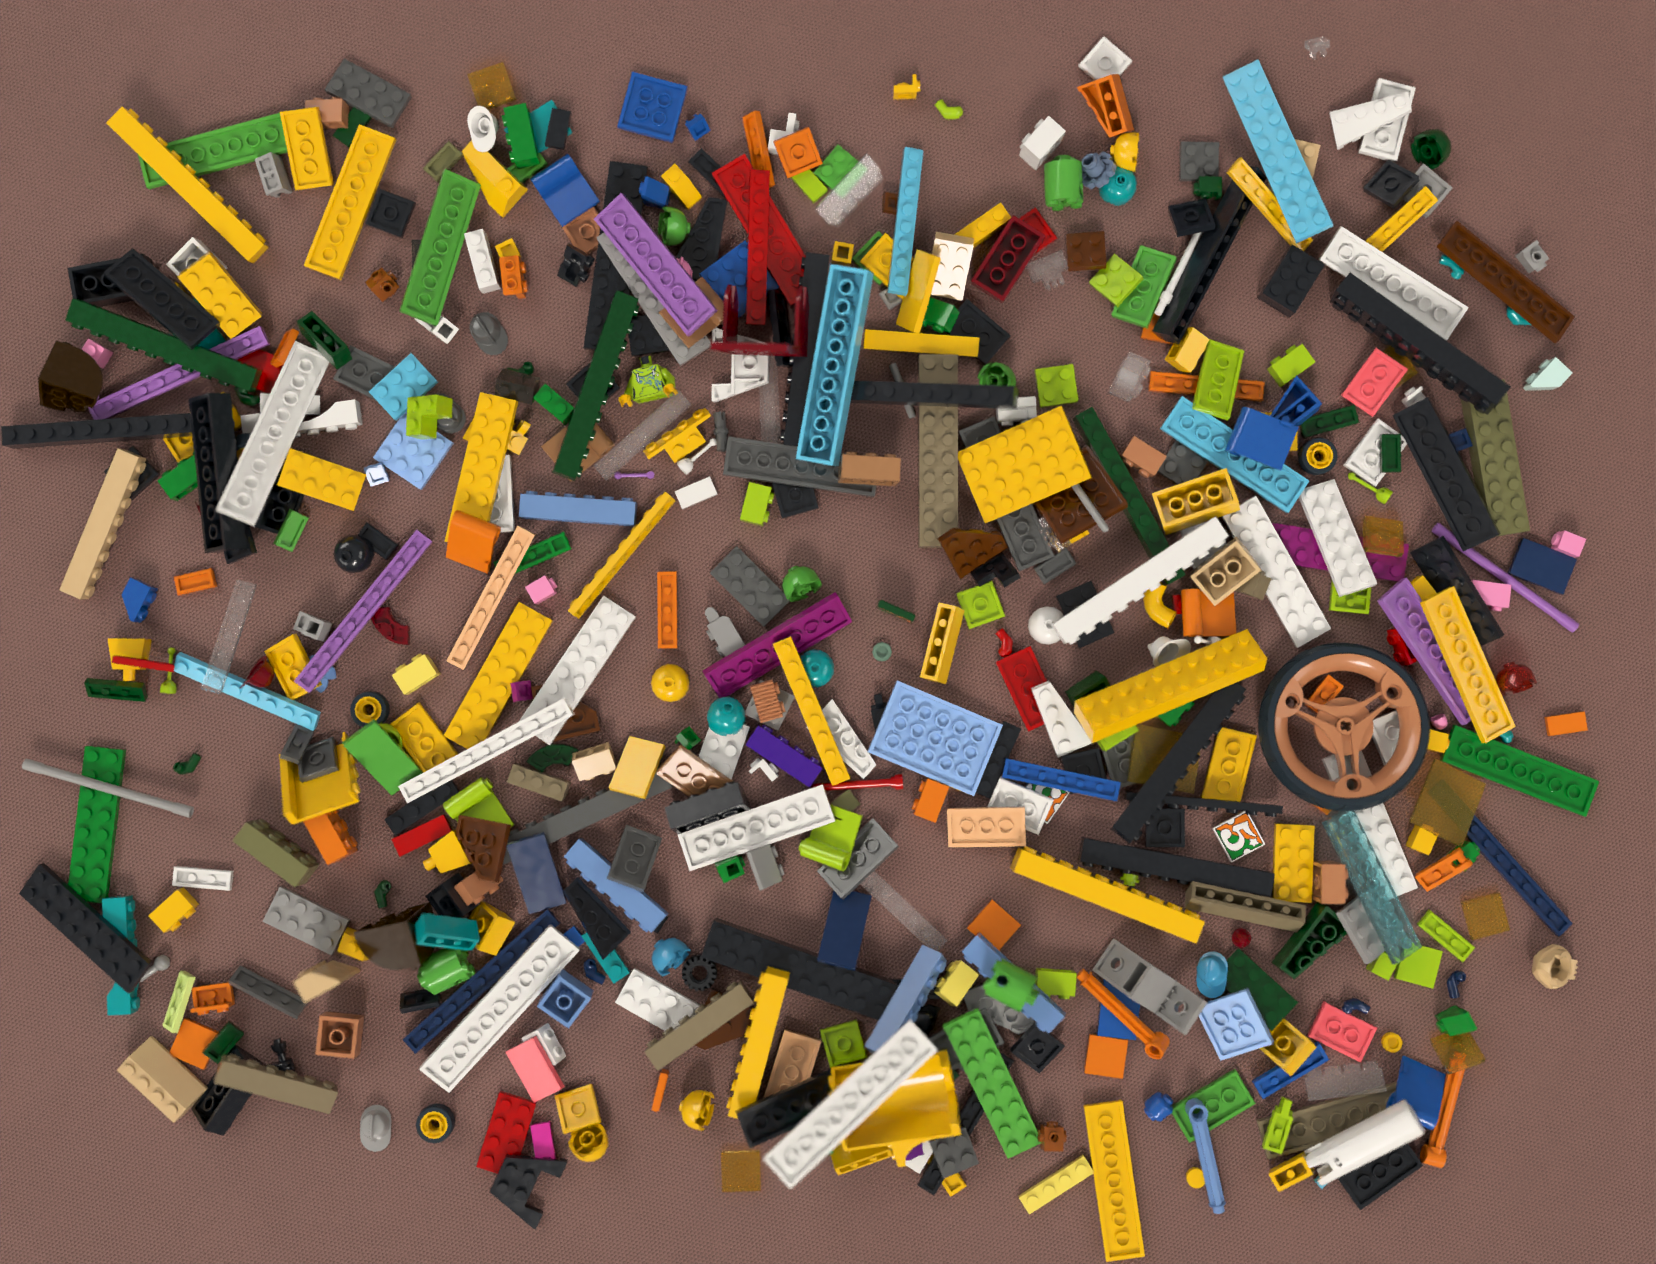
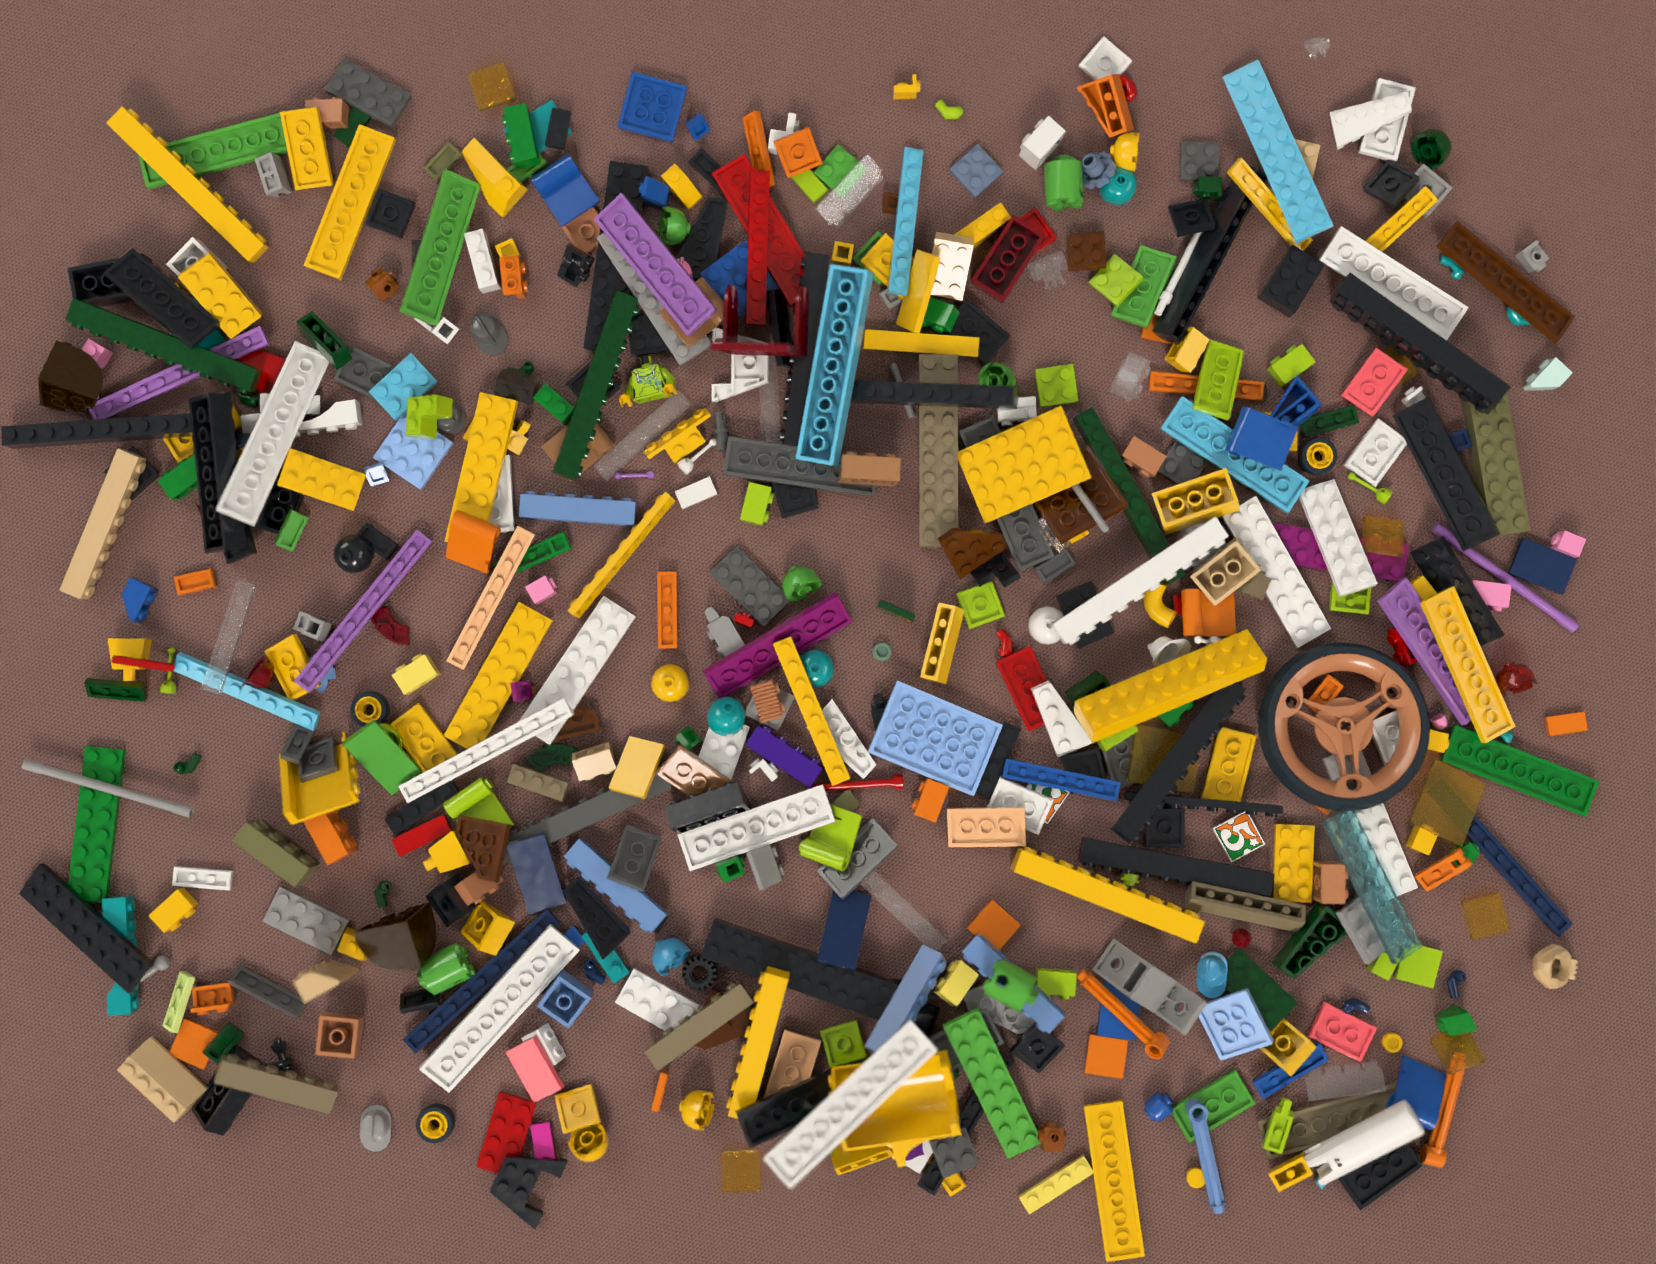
(284, 347): orange tile -> none
(447, 932): teal brick -> none
(482, 128): white piece -> none
(744, 619): none -> red plate
(976, 171): none -> sand blue plate
(1130, 87): none -> red arm
(1390, 453): dark green tile -> none
(1445, 936): lime tile -> none

